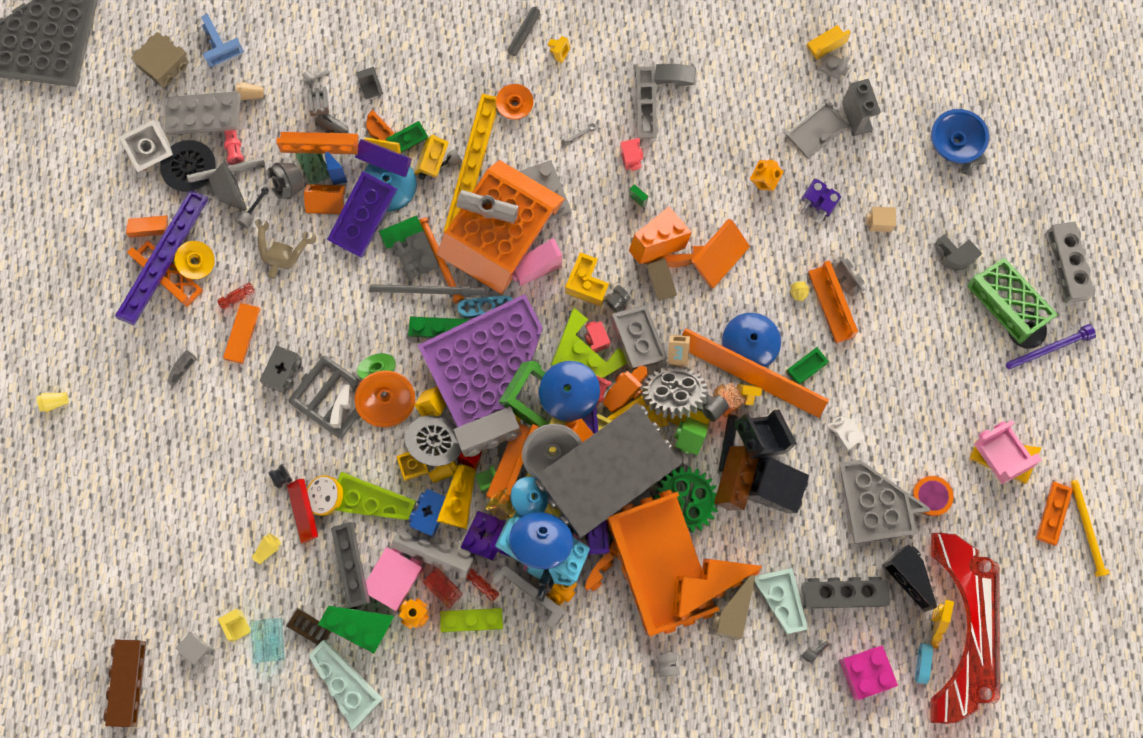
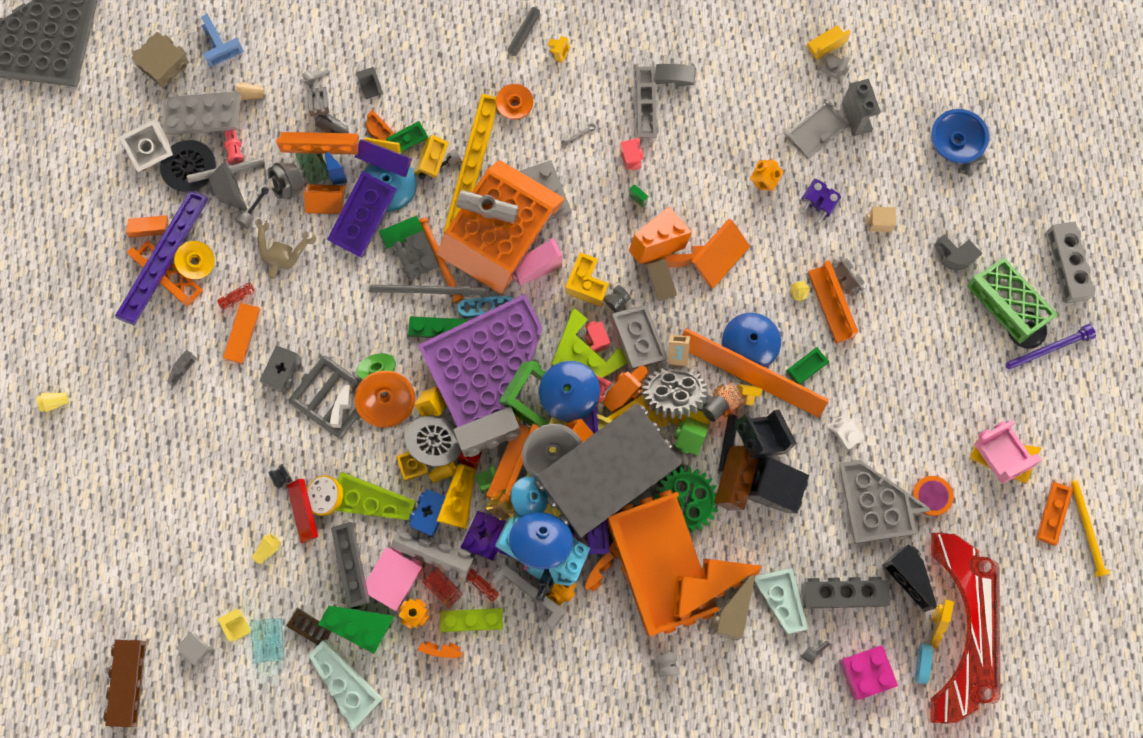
(450, 651): none -> orange slope

